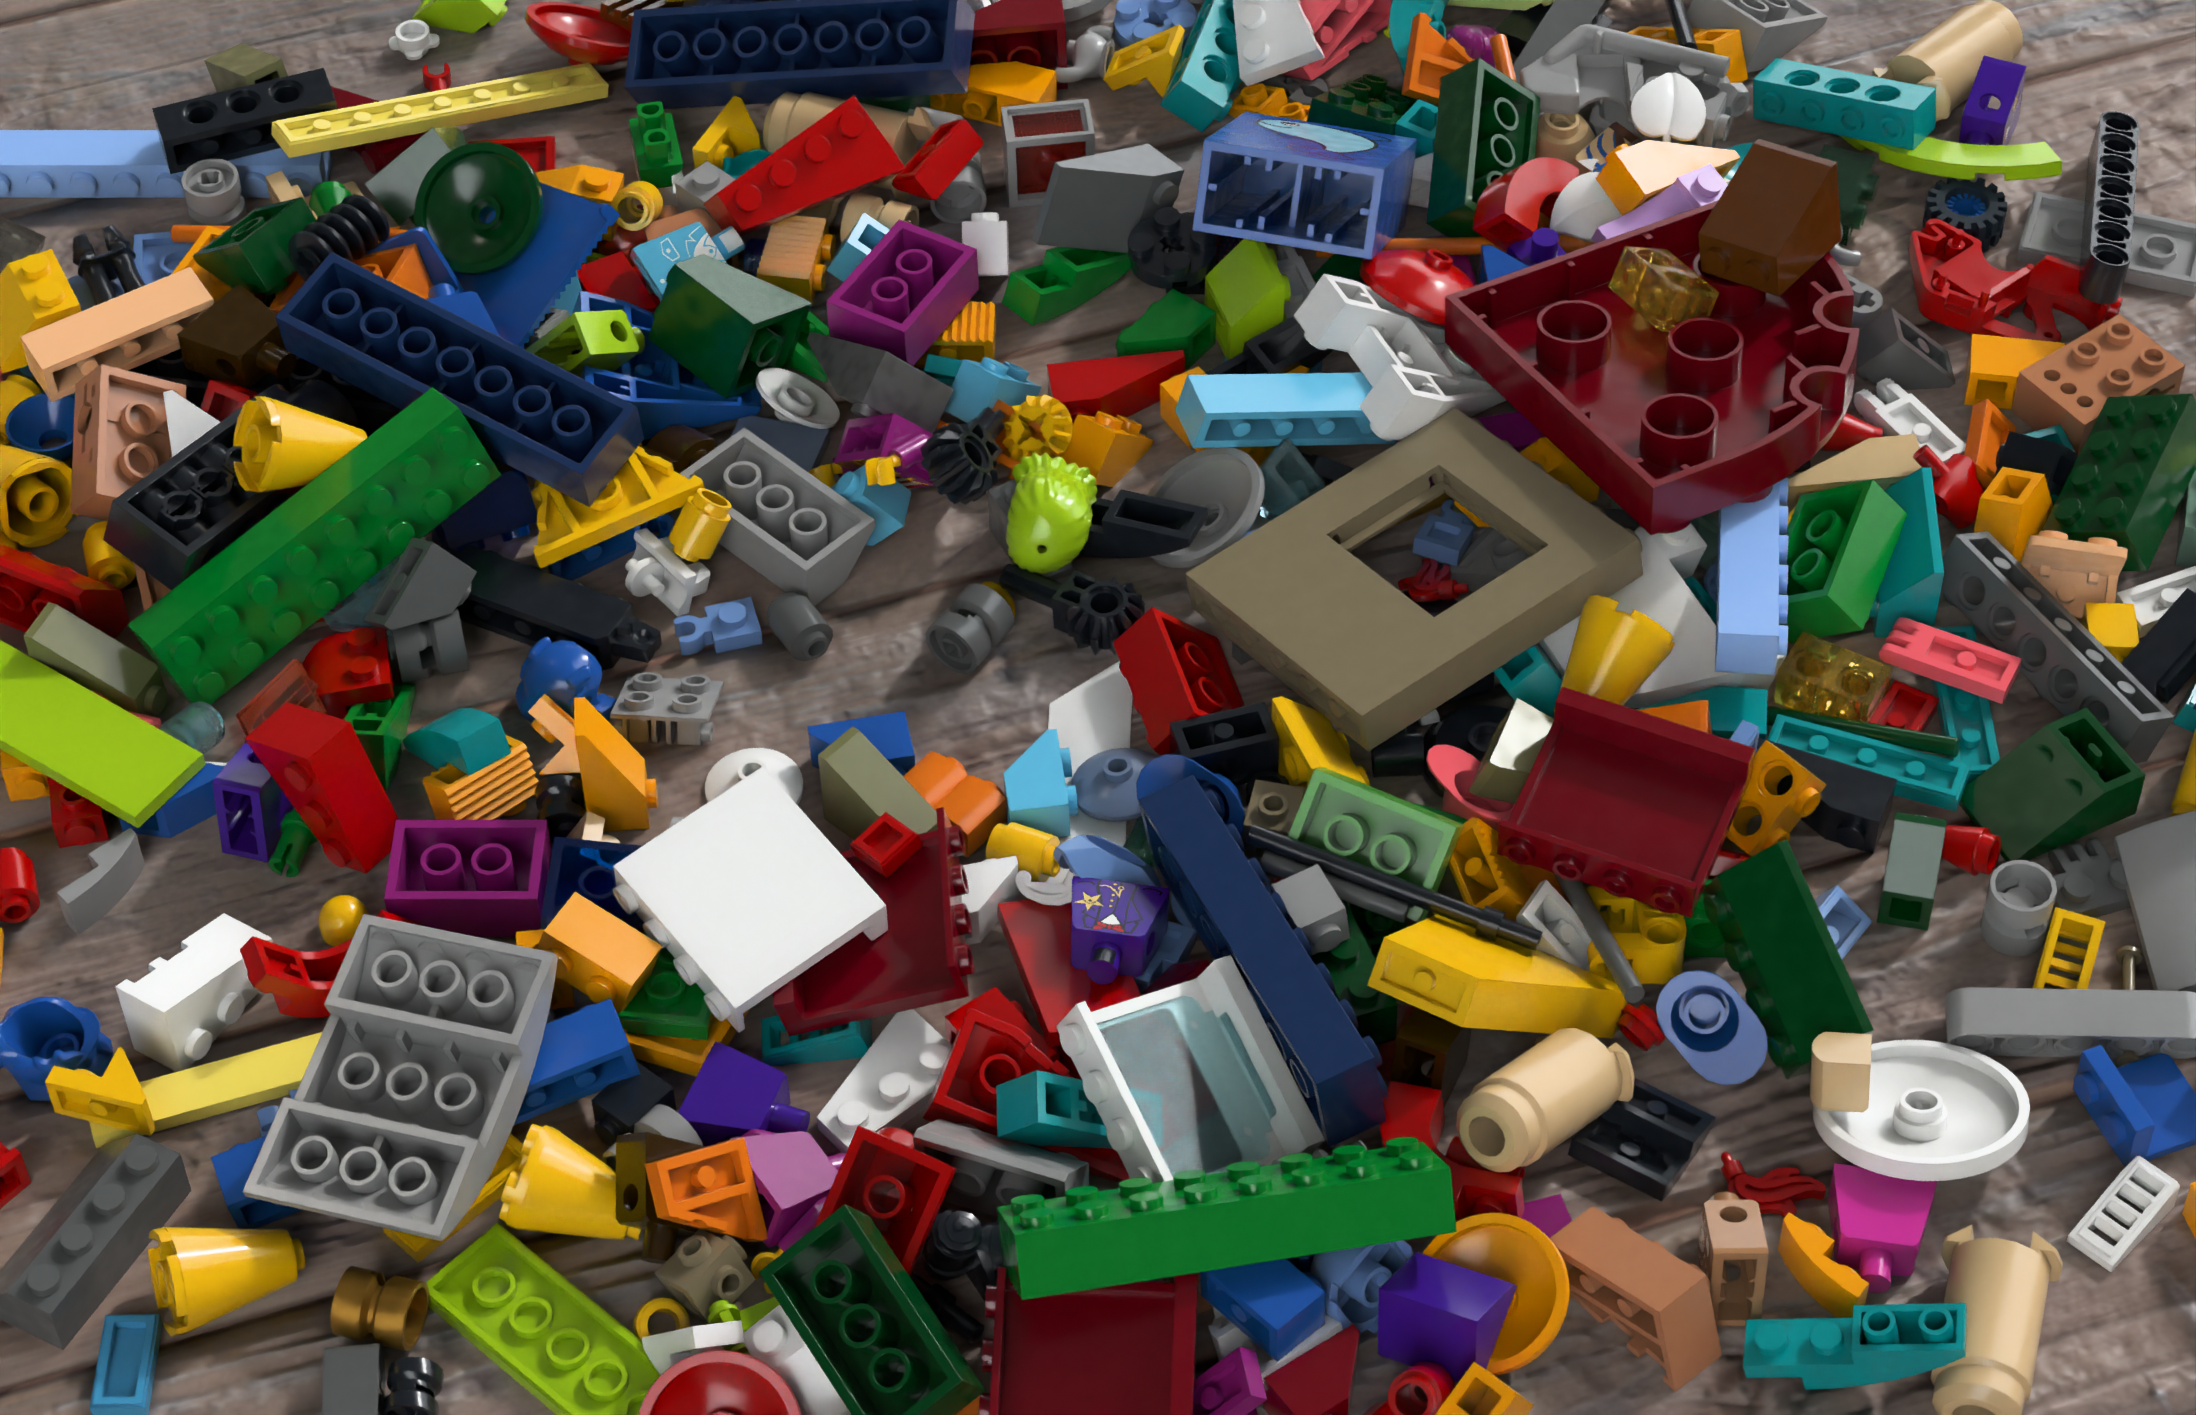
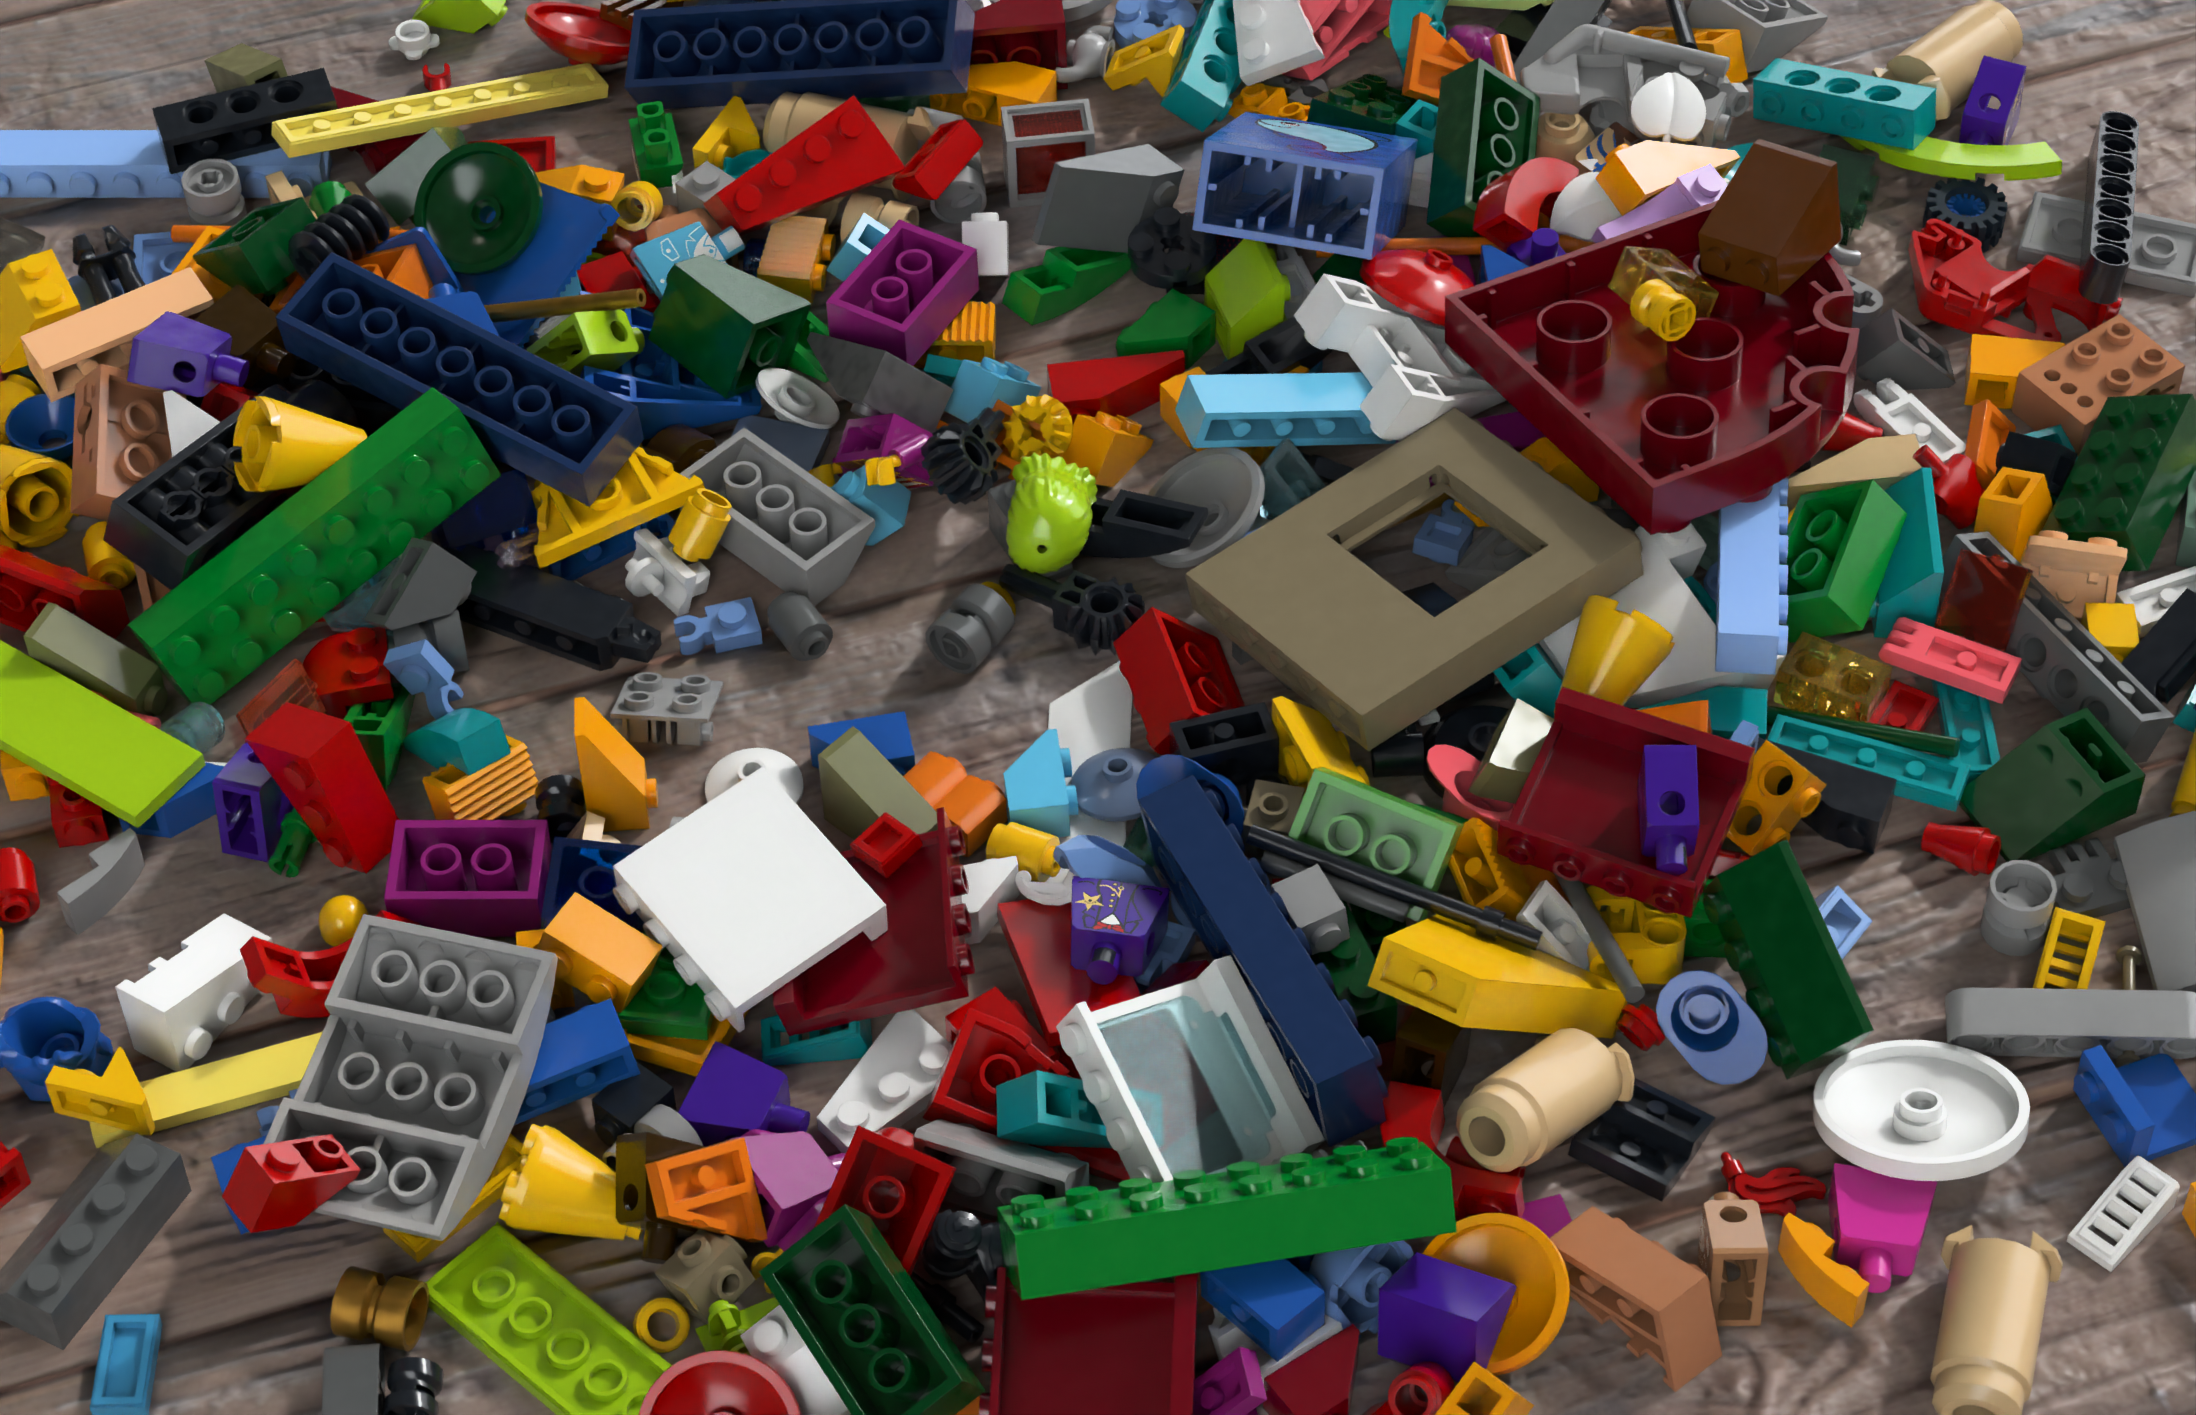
(184, 357): none -> dark purple torso
(218, 1270): yellow cone -> none
(287, 1181): none -> red slope
(424, 670): none -> medium blue plate
(517, 550): none -> axle
(555, 724): light orange slope -> none
(563, 673): blue helmet -> none
(566, 305): none -> pearl gold piece
(673, 1346): white slope -> none
(1432, 583): red piece -> none
(1663, 310): none -> yellow wheel
(1668, 805): none -> dark purple torso
(1841, 1071): tan piece -> none
(1868, 1349): teal slope -> none
(1911, 871): slope -> none
(1983, 599): none -> clear red piece

